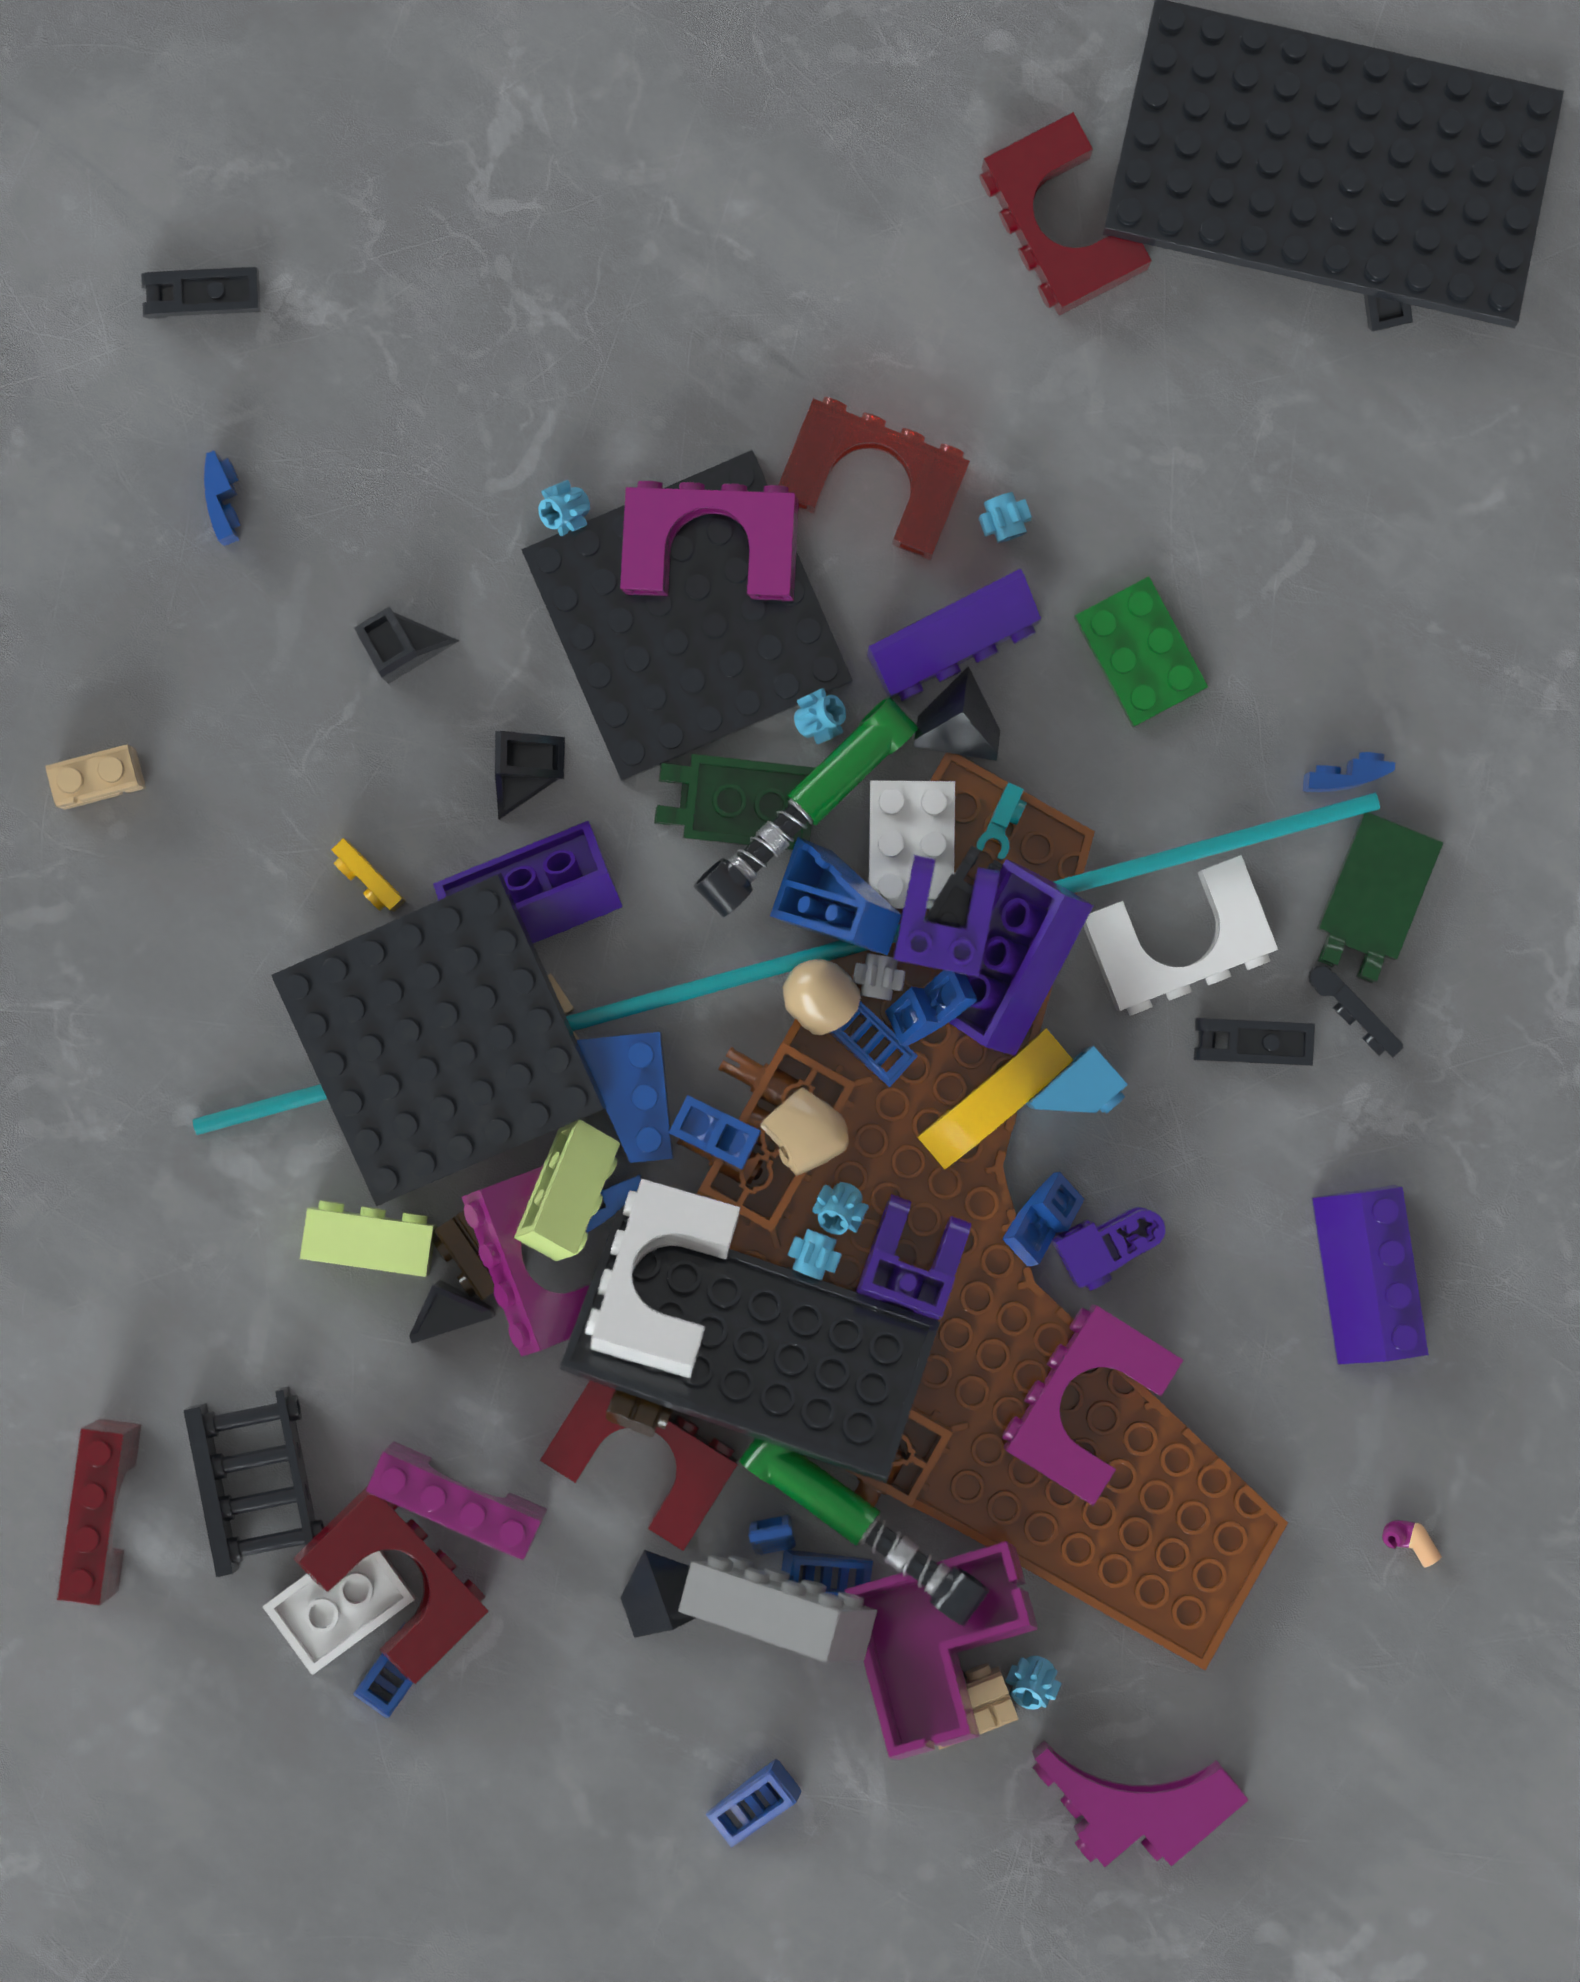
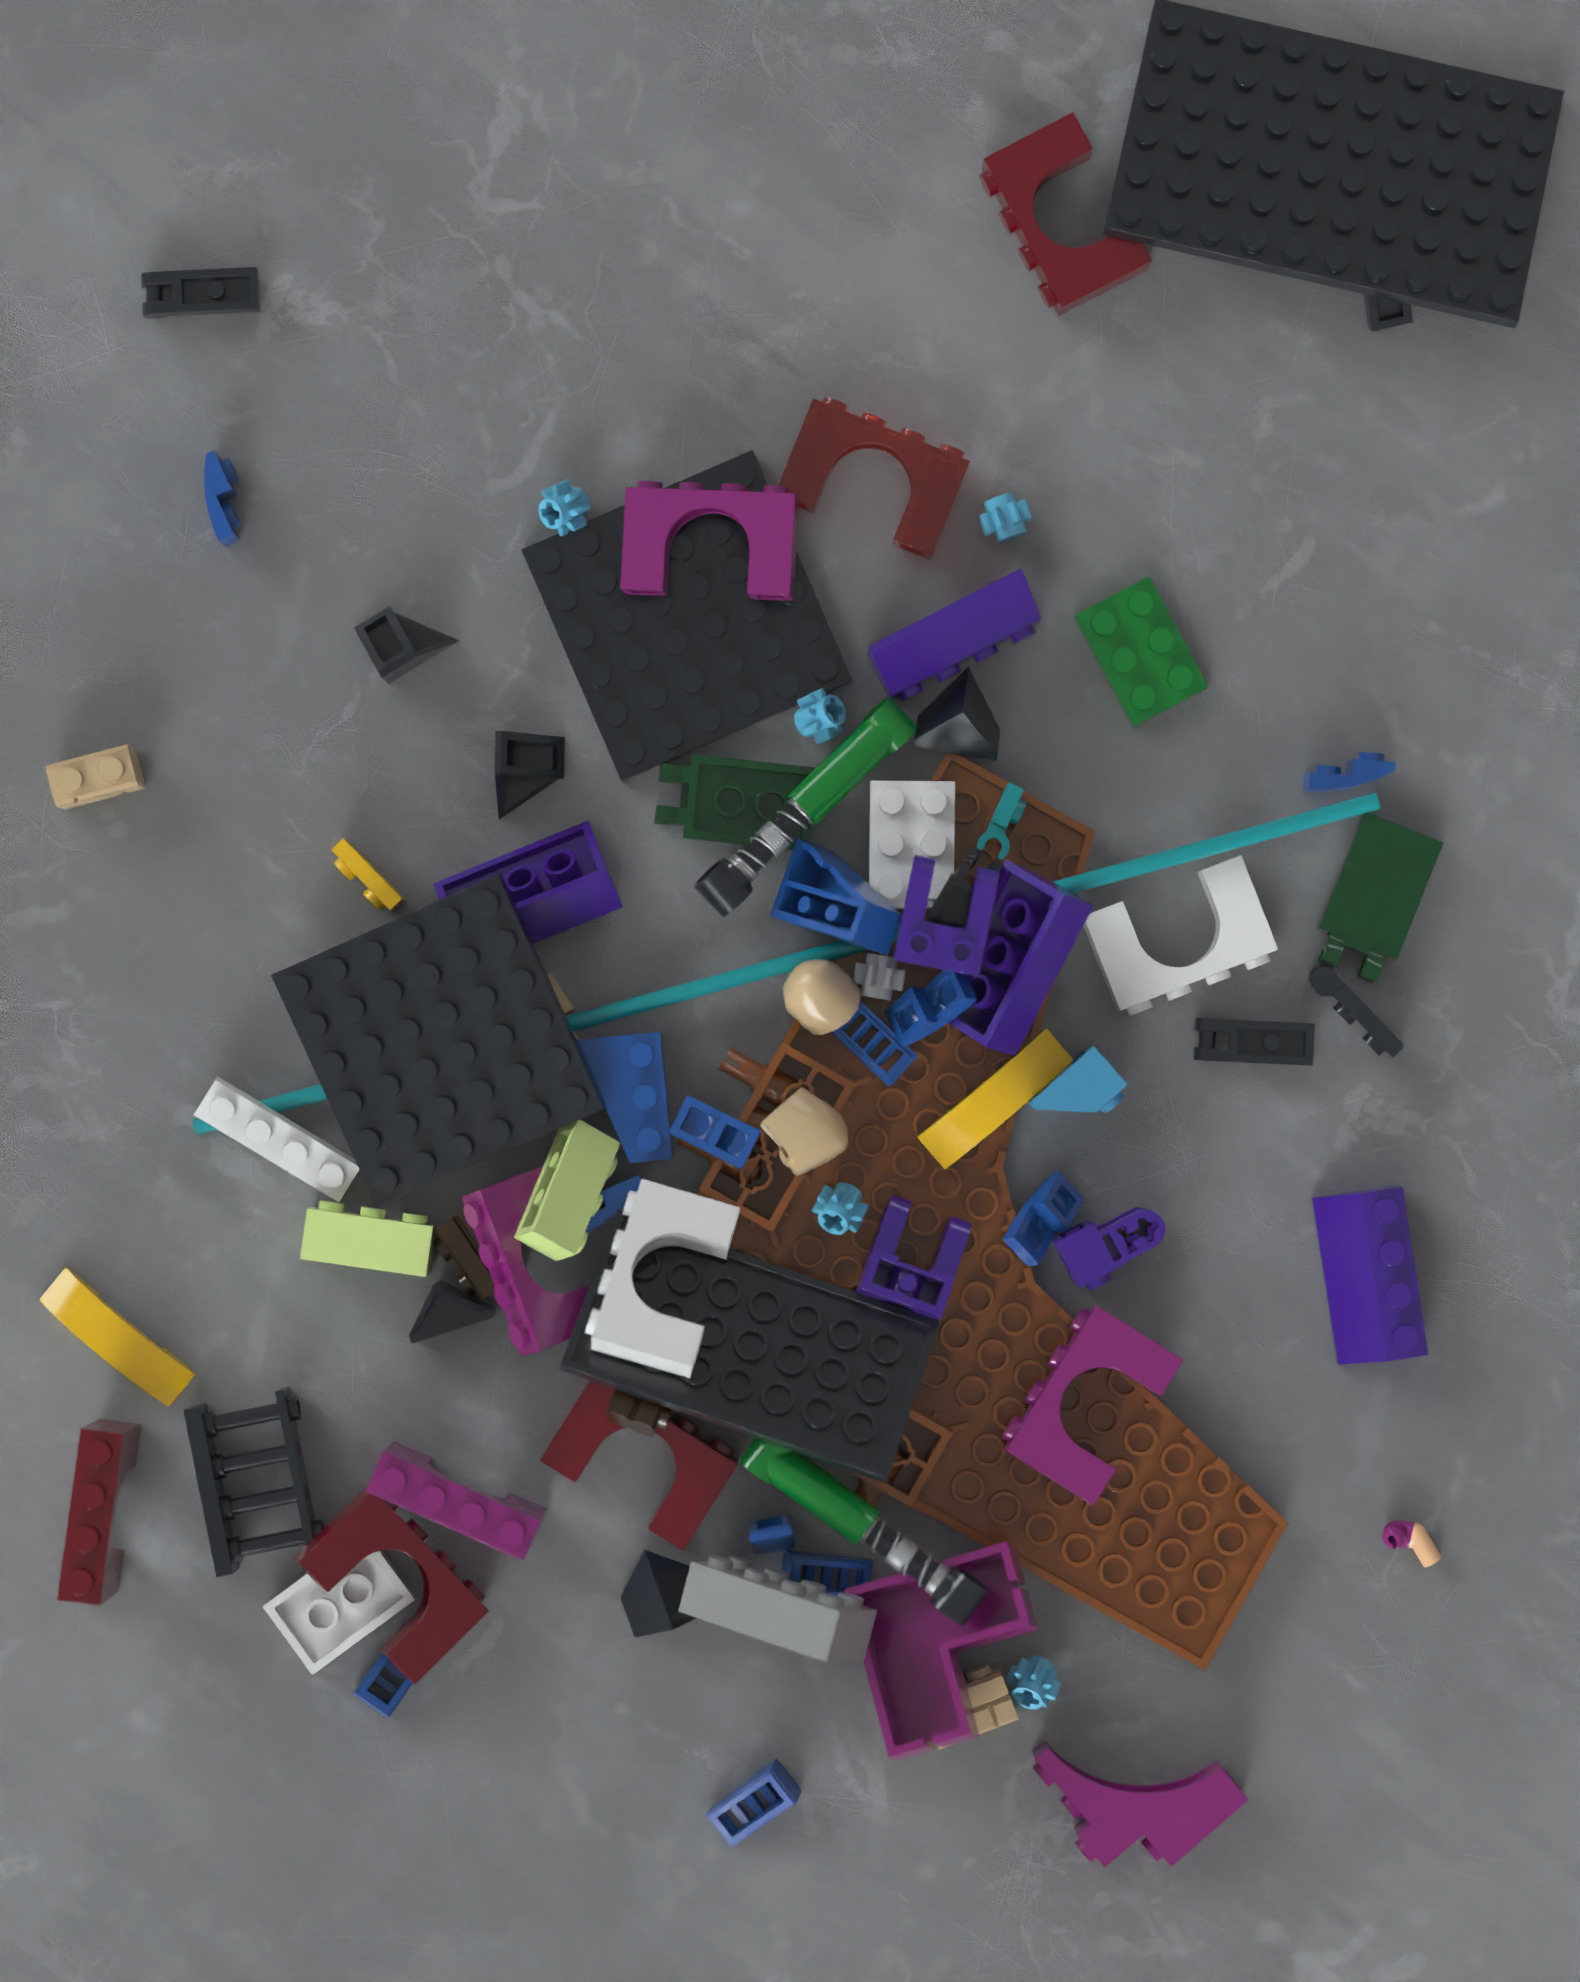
(116, 1338): none -> yellow slope
(277, 1139): none -> white plate
(814, 1254): medium azure gear -> none

